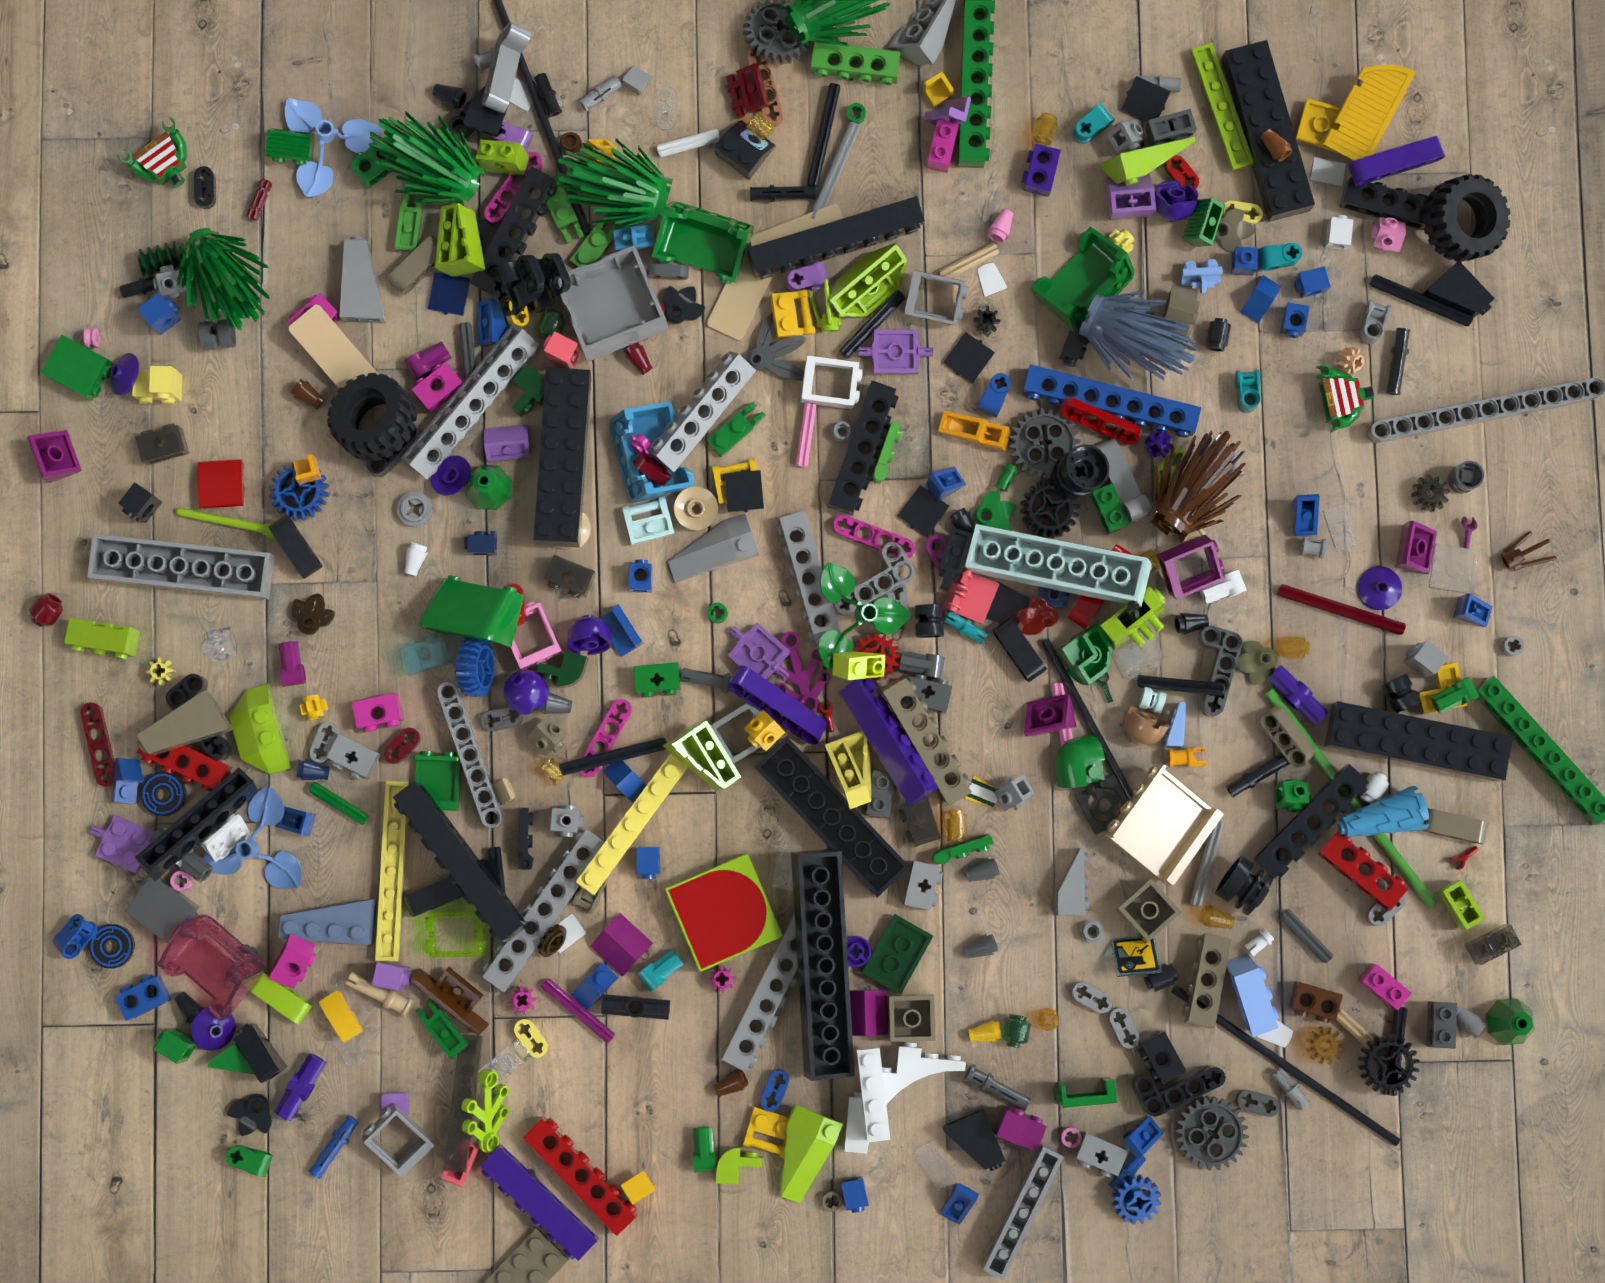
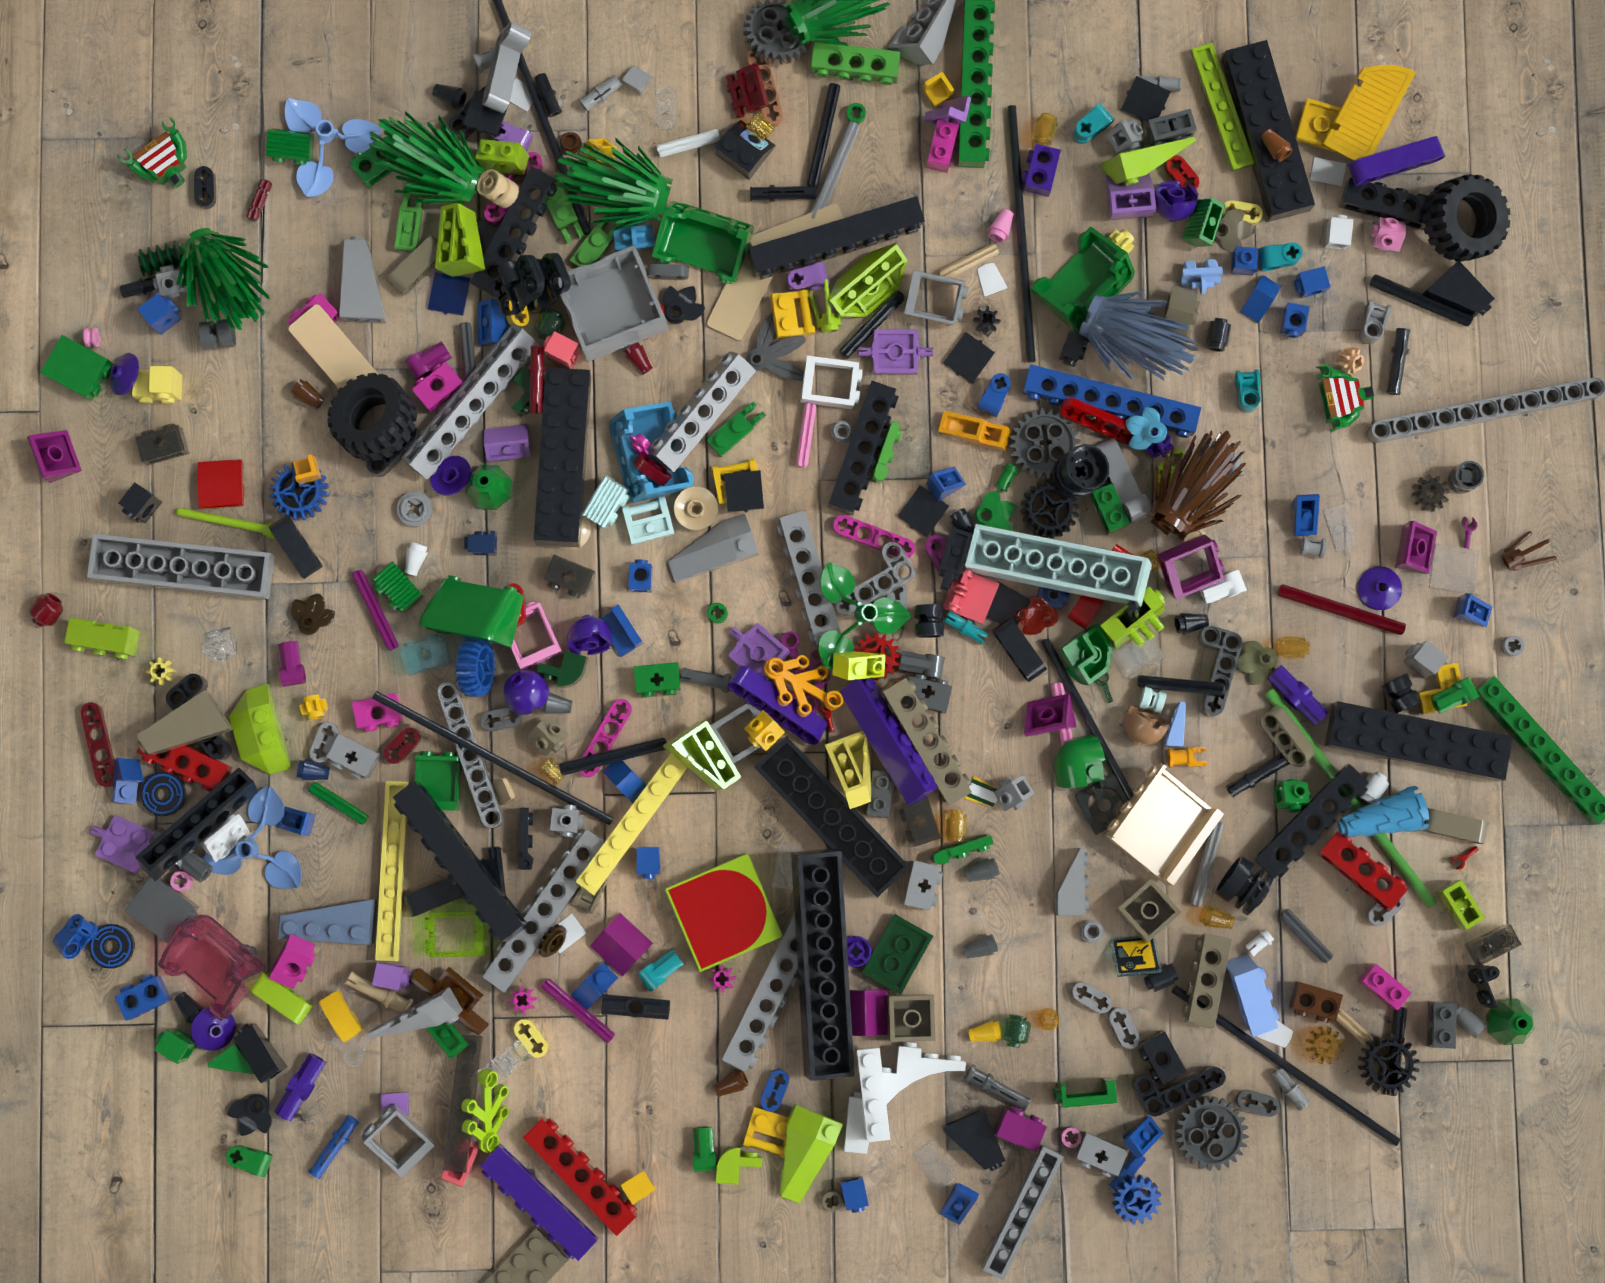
(375, 610): none -> magenta axle
(397, 587): none -> green brick
(429, 1013): none -> light grey wedge
(495, 759): none -> black piece
(497, 188): none -> tan wheel
(536, 379): none -> dark red pin
(606, 501): none -> light aqua brick
(800, 684): none -> light orange plant
(1021, 233): none -> black piece
(1142, 429): none -> medium azure plate
(1481, 976): none -> black hinge

